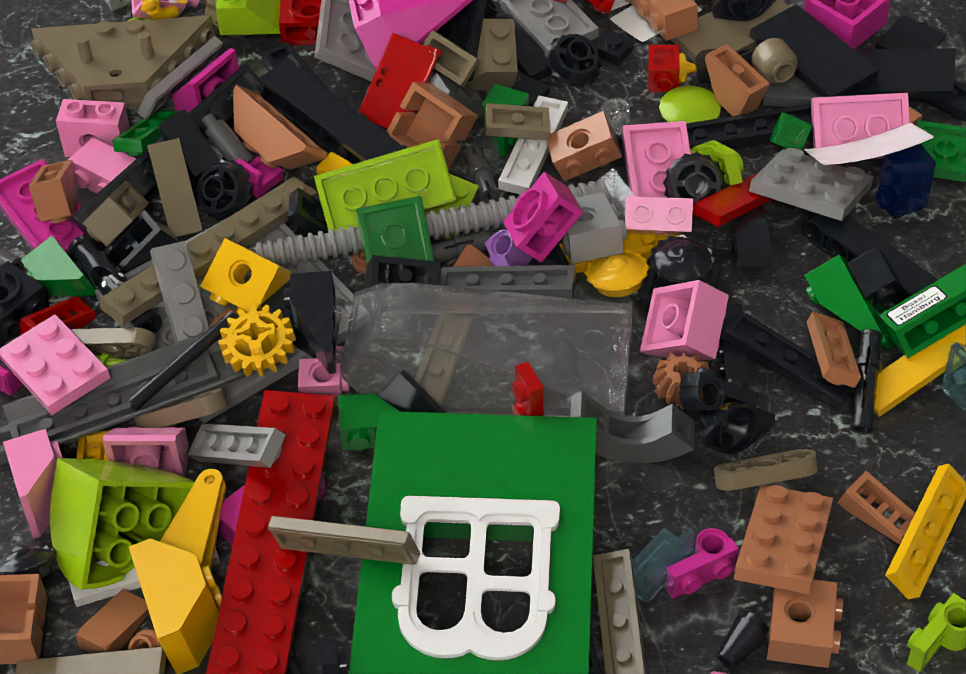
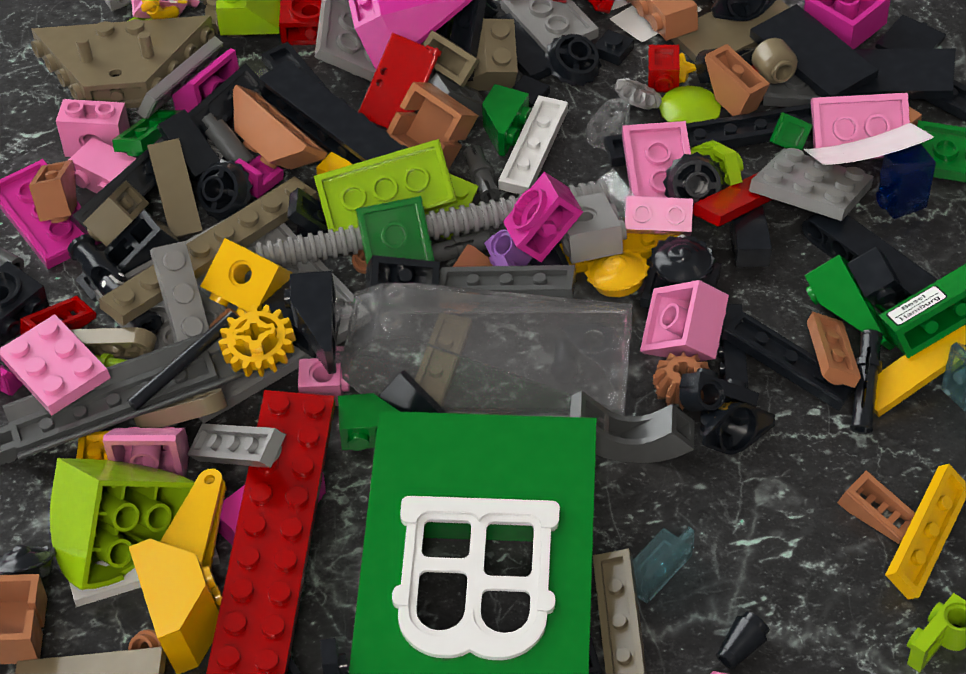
(33, 470): bright pink slope -> none
(56, 270): slope -> none
(113, 624): nougat slope -> none
(344, 540): dark tan tile -> none
(517, 121): dark tan plate -> none
(527, 392): red plate -> none
(583, 146): nougat brick -> none
(637, 94): none -> light grey gear
(703, 567): dark pink plate -> none
(765, 469): dark tan beam -> none
(784, 539): nougat plate -> none
(810, 640): nougat brick -> none

